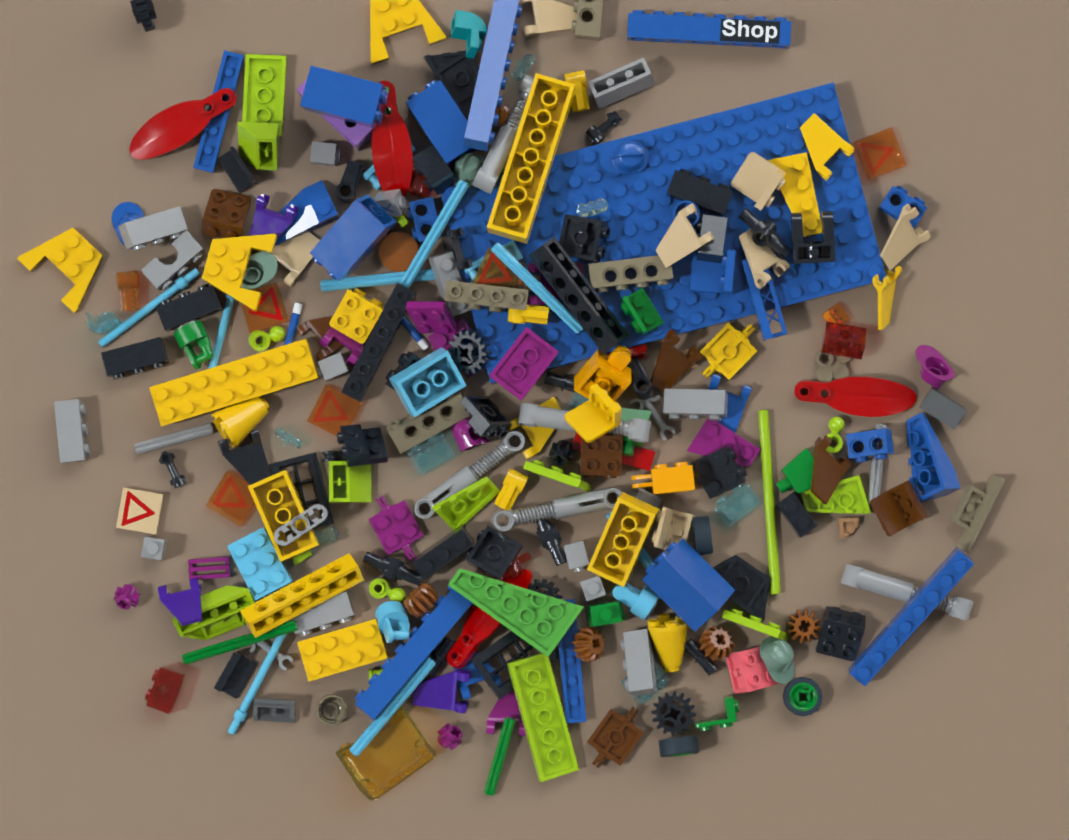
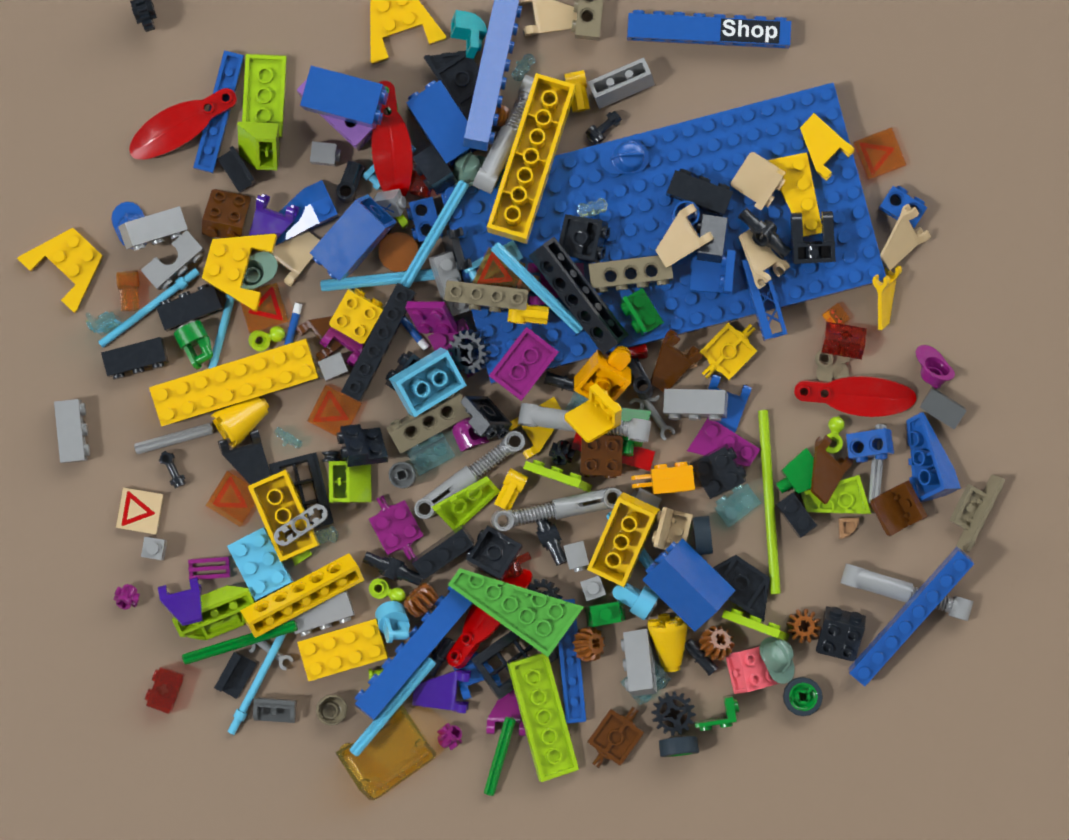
(402, 475): none -> dark grey wheel

